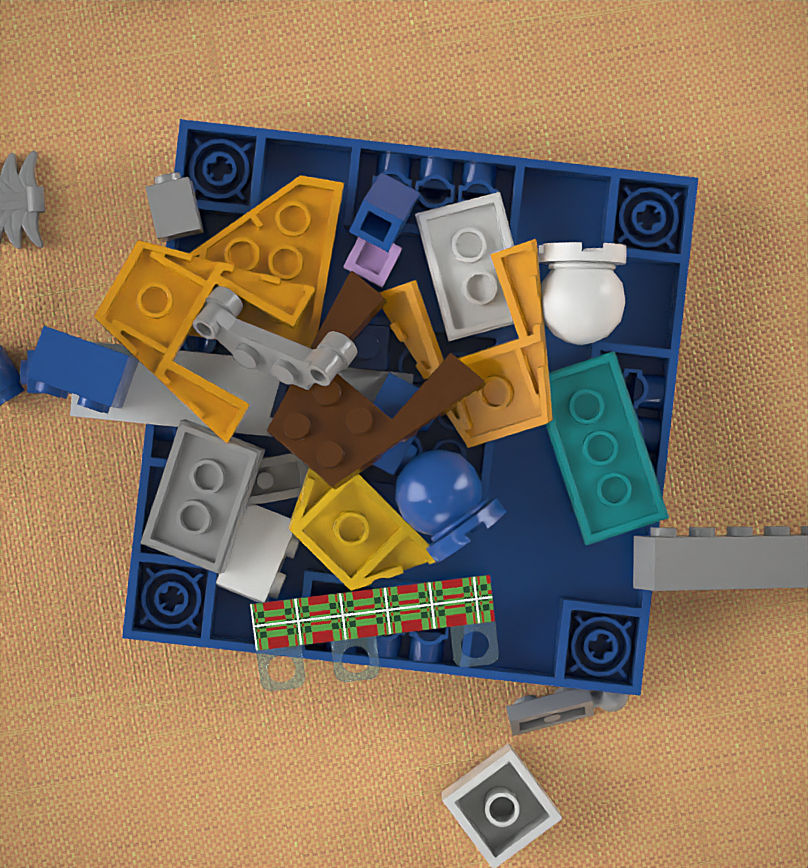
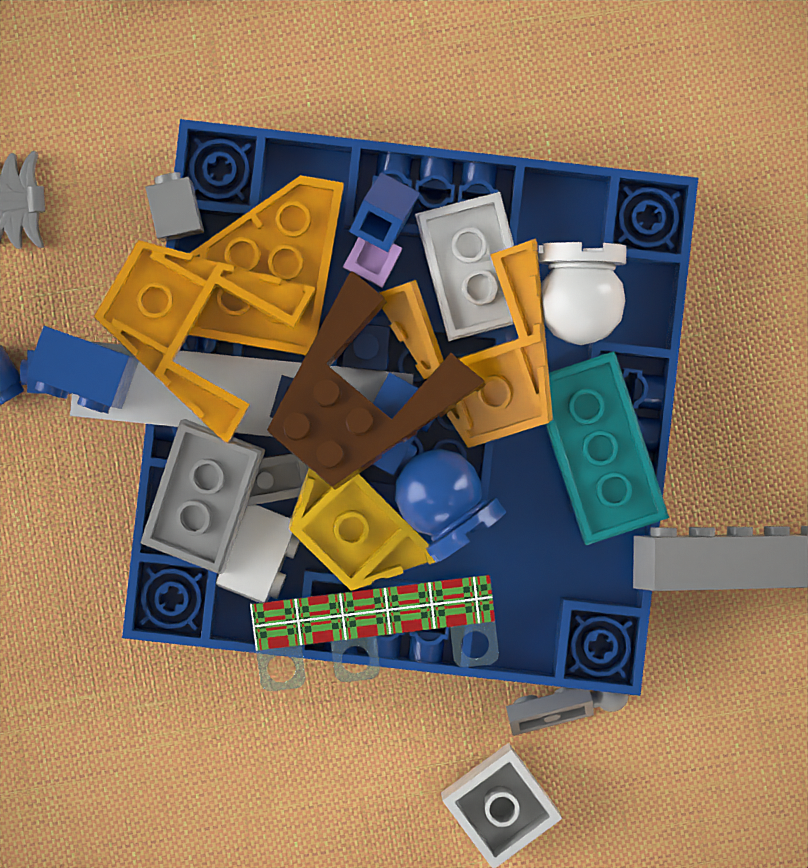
(270, 352): light grey plate -> none

